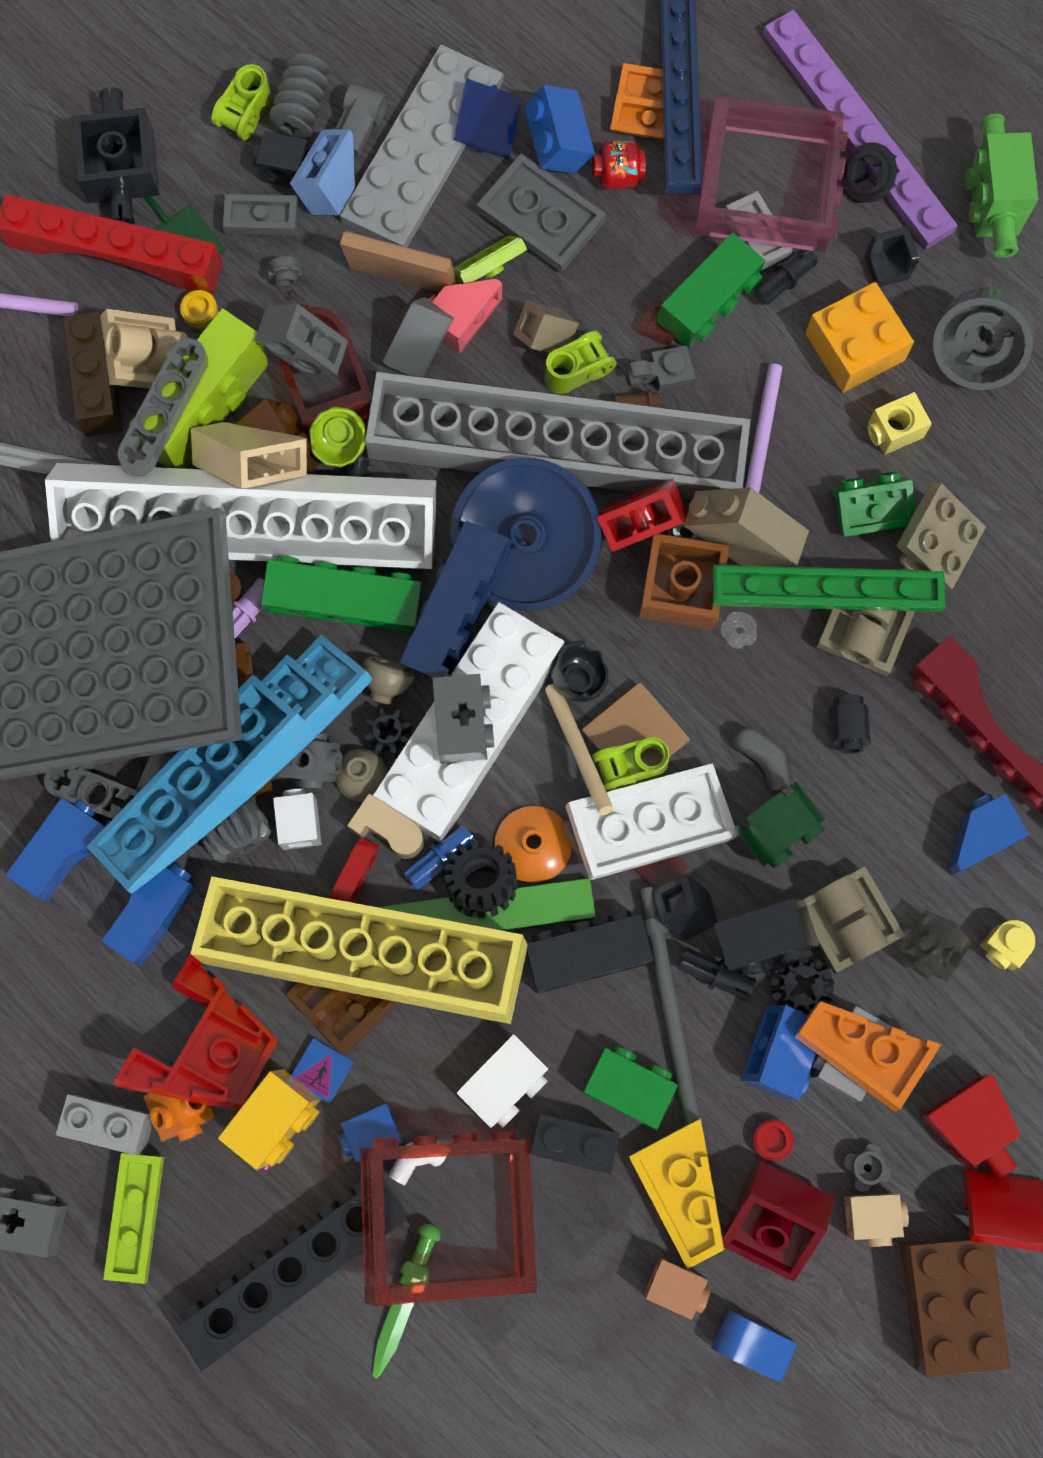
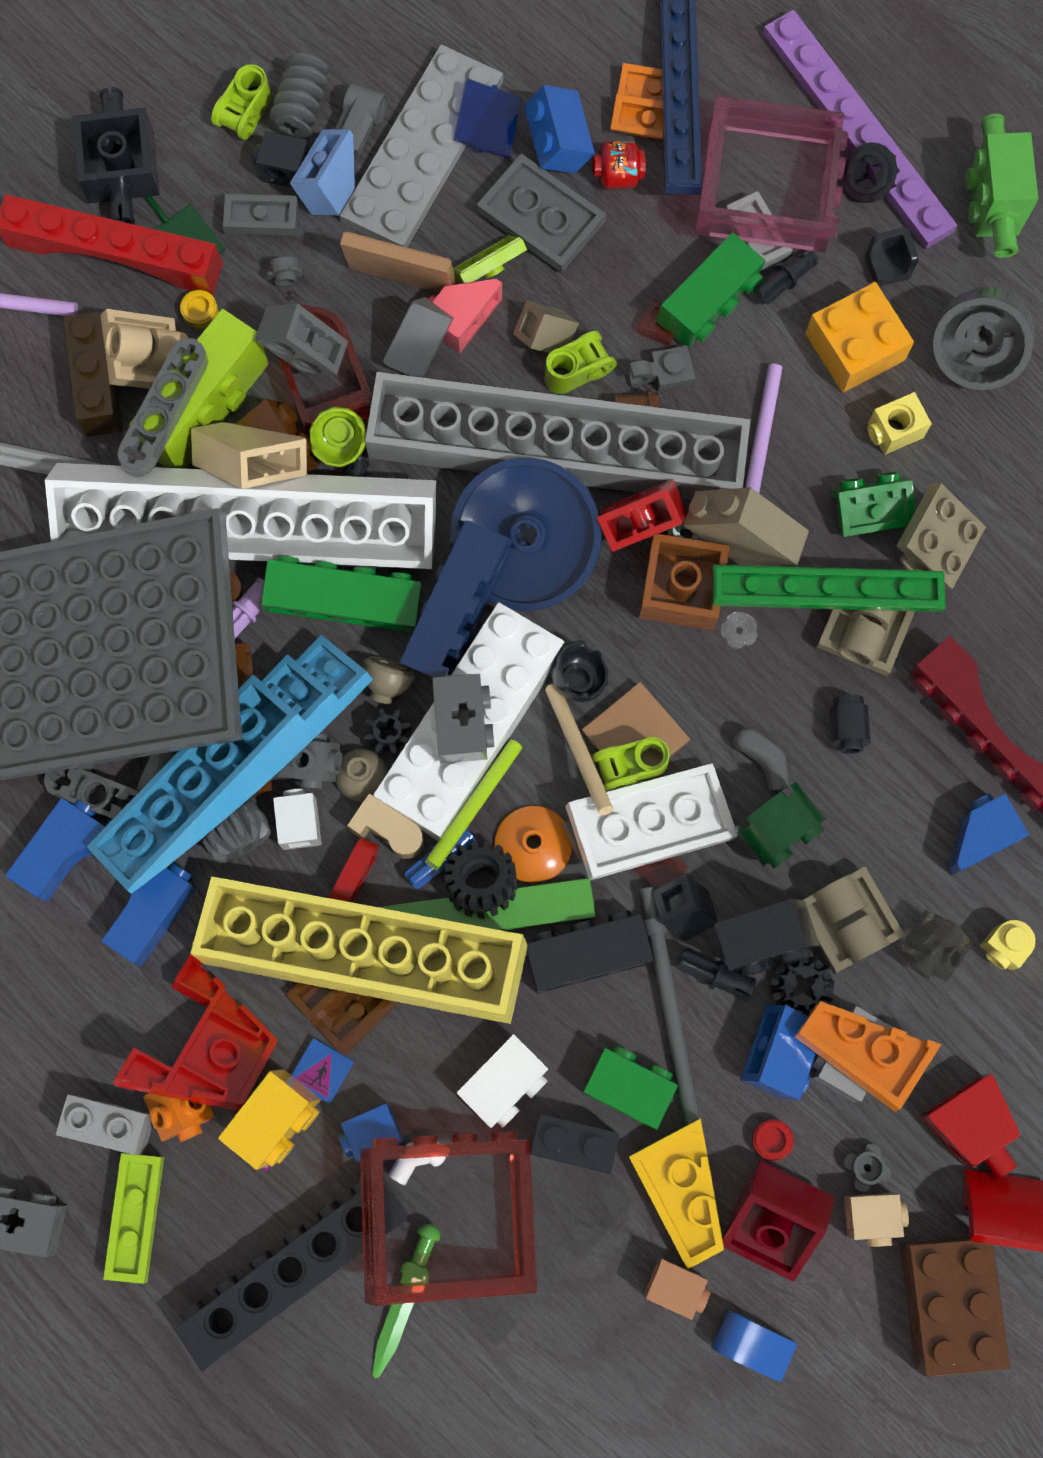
(473, 805): none -> lime bar

